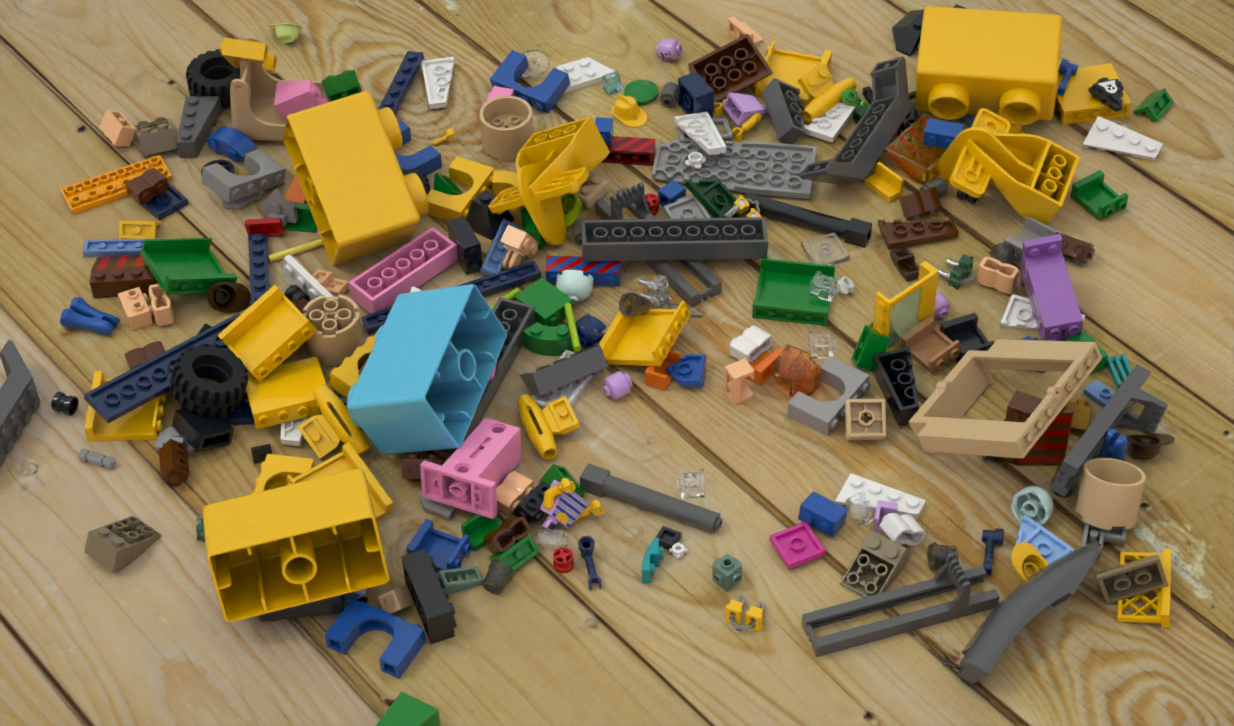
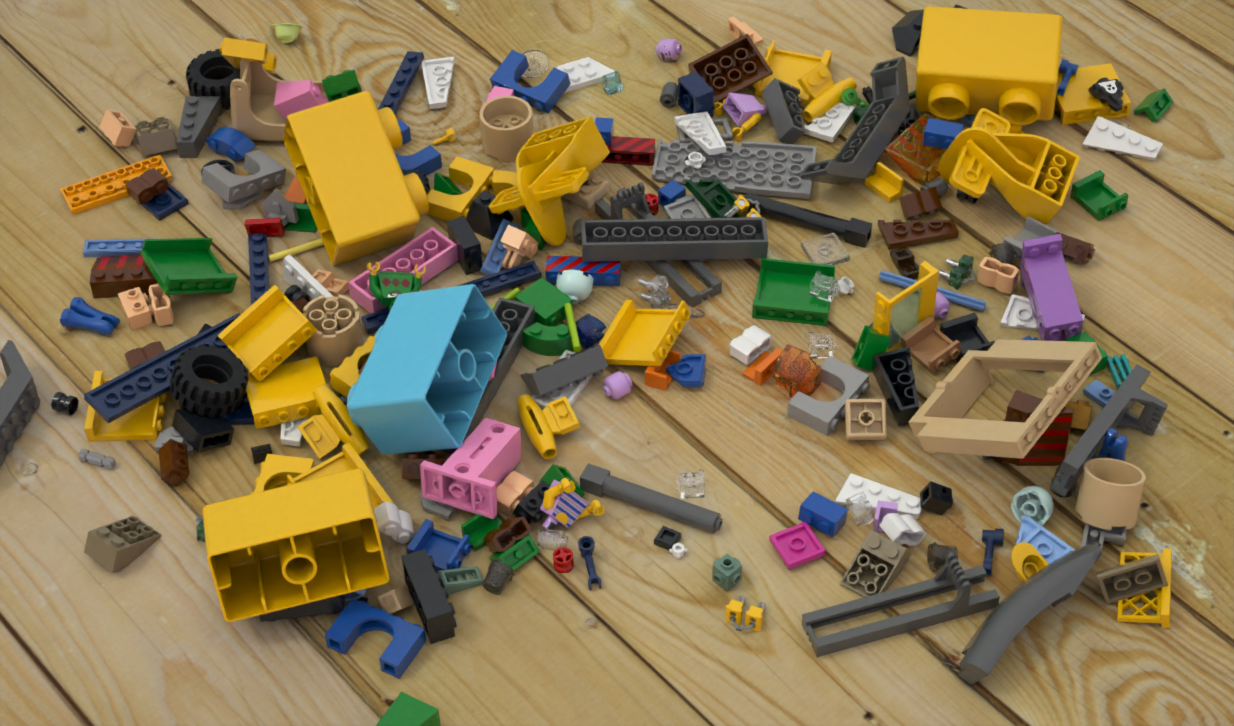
(138, 229): yellow panel -> none
(228, 297): dark brown piece -> none
(388, 284): none -> green torso
(394, 522): none -> white brick
(571, 207): lime piece -> none
(629, 112): yellow piece -> none
(633, 305): clear smoke piece -> none
(641, 91): green dish -> none
(651, 559): teal slope -> none
(735, 381): light nougat panel -> none
(936, 498): none -> black brick
(949, 295): none -> medium blue axle
(1148, 445): dark brown piece -> none

